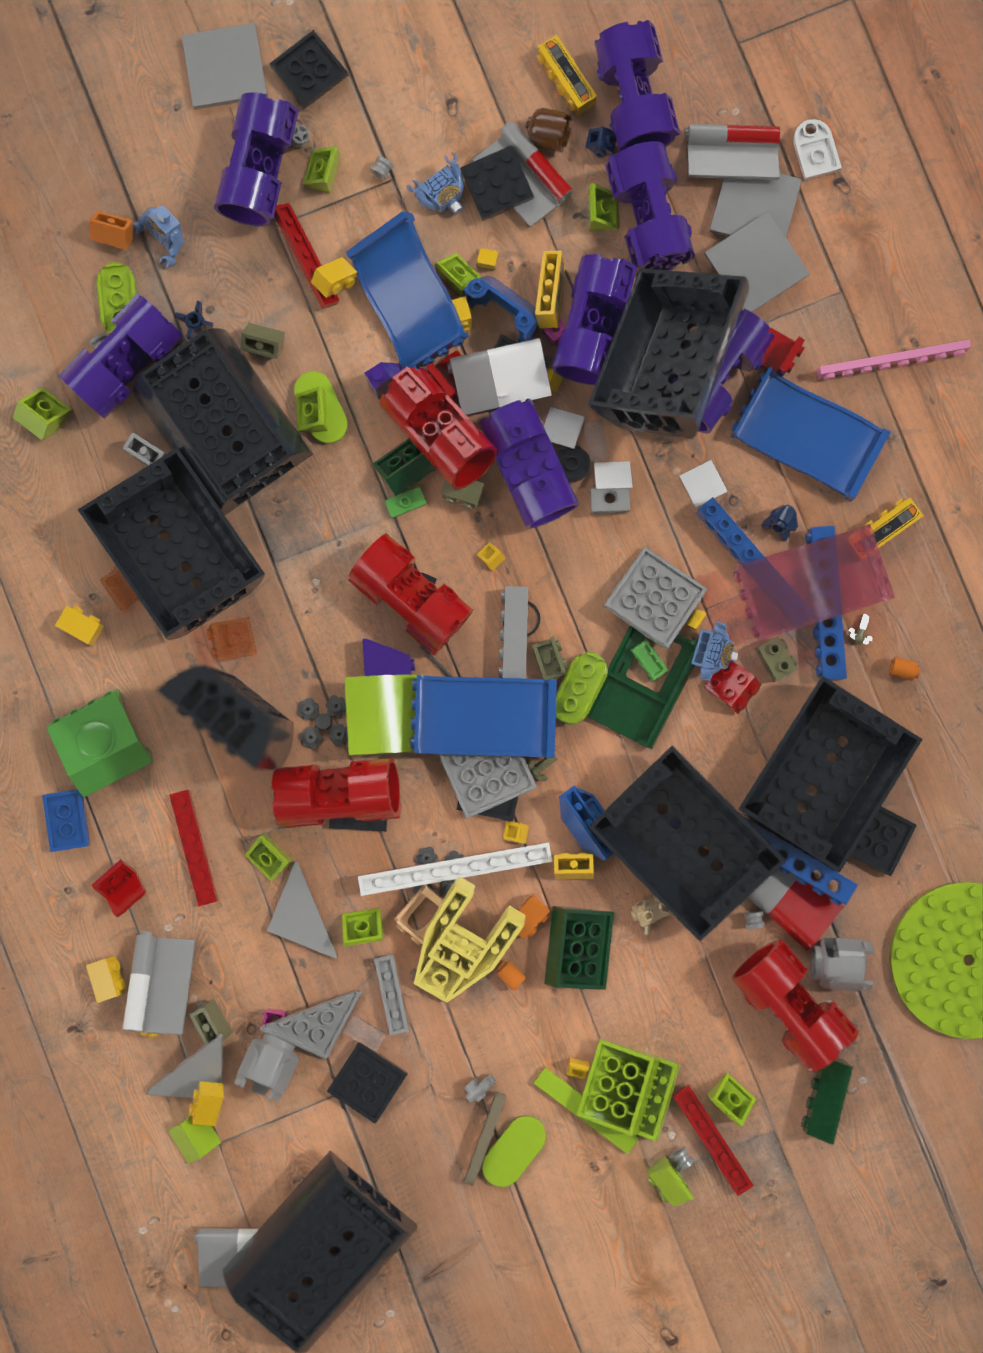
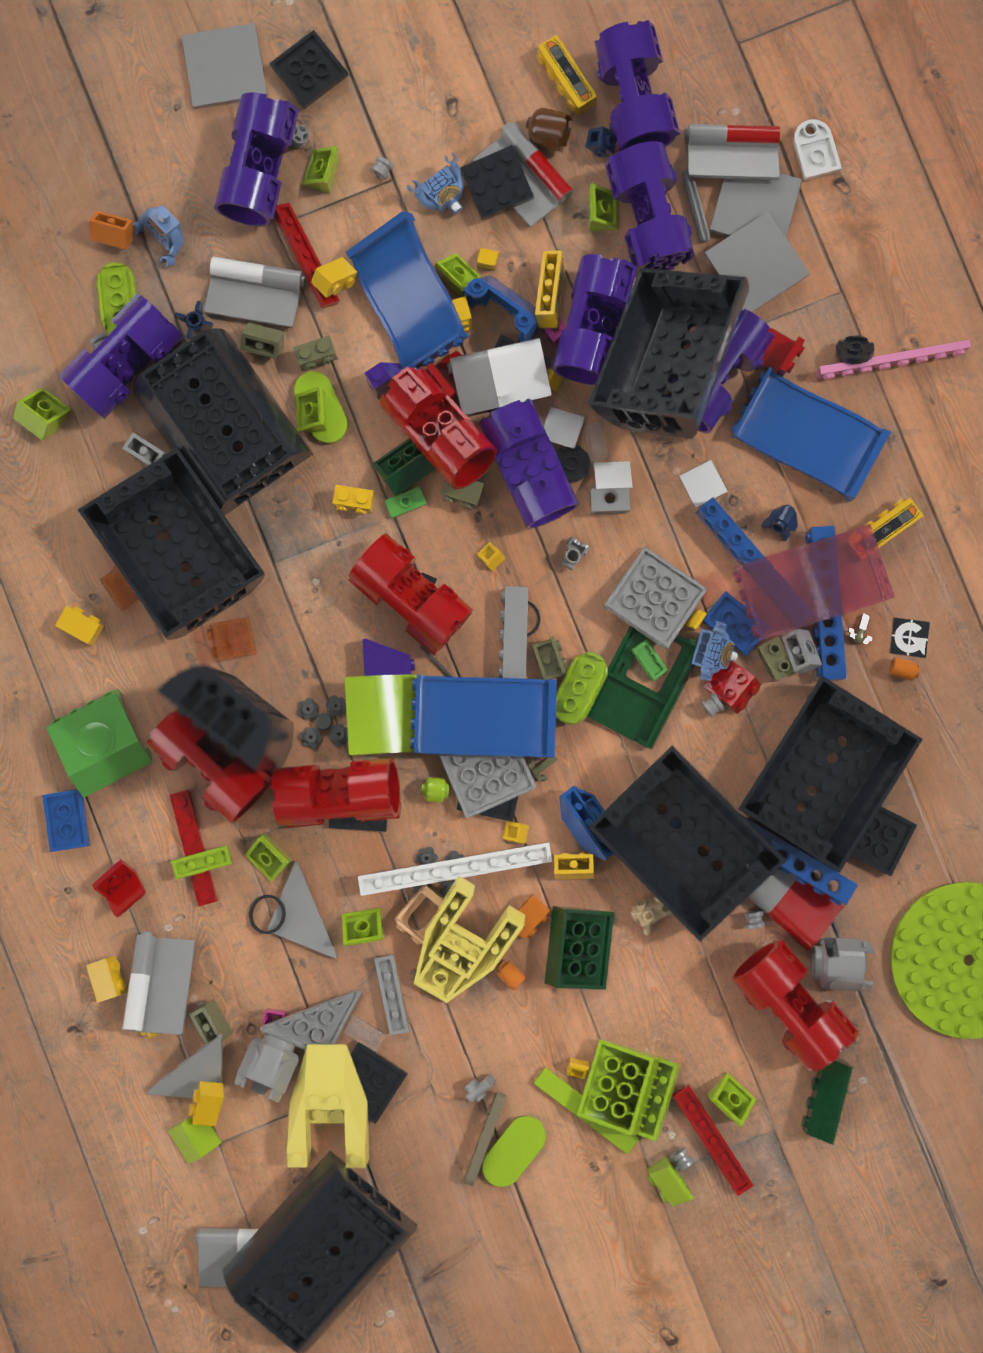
(201, 862): none -> lime tile
(233, 785): none -> red cylinder
(251, 914): none -> black piece
(254, 292): none -> light grey door
(315, 353): none -> olive brick
(328, 1093): none -> light yellow wedge
(353, 498): none -> yellow brick
(435, 790): none -> lime head
(574, 550): none -> light grey plate
(696, 207): none -> light grey axle
(712, 706): none -> light grey wheel
(732, 613): none -> blue tile
(801, 651): none -> light grey brick
(854, 350): none -> black tile
(909, 637): none -> sticker

